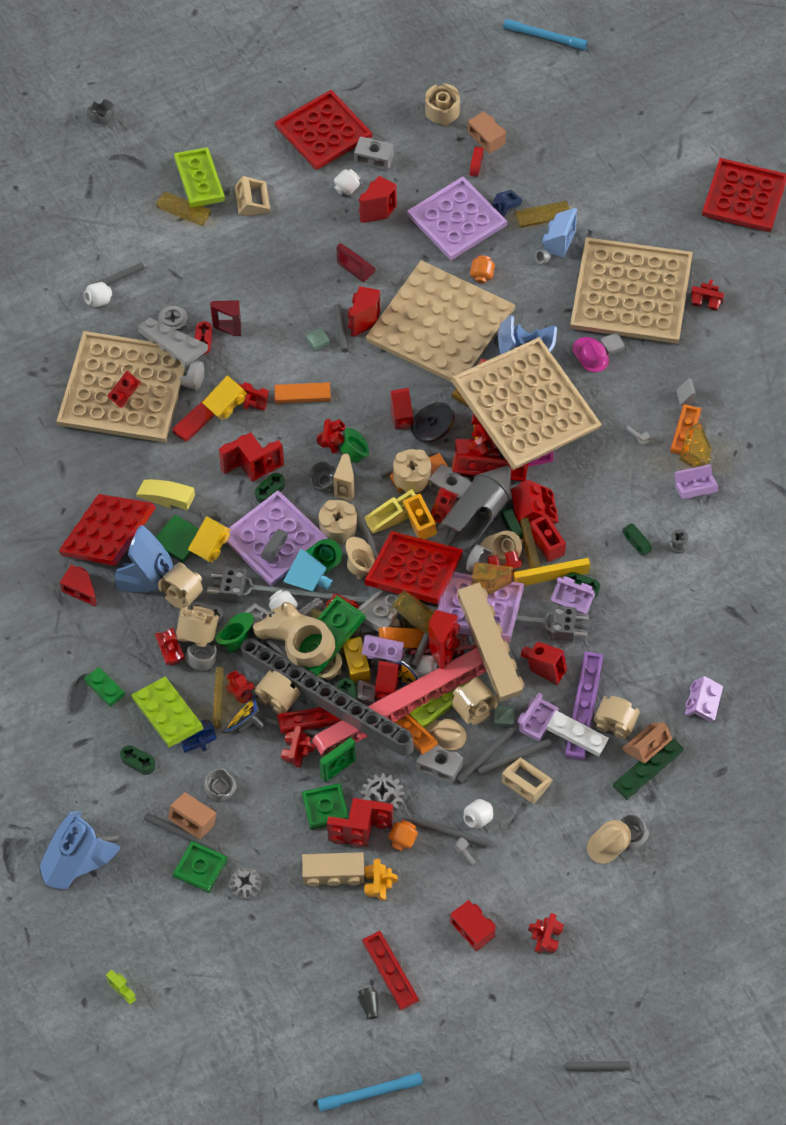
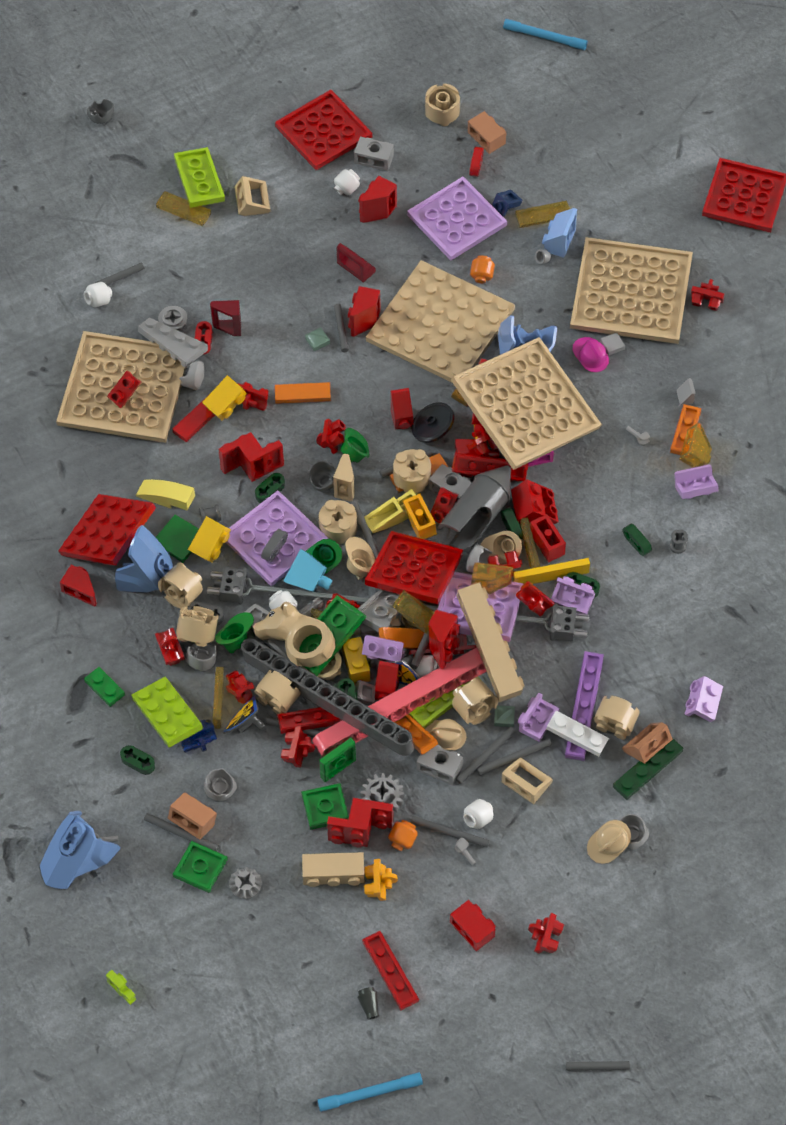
(534, 598): none -> red hips
(546, 661): red torso -> none

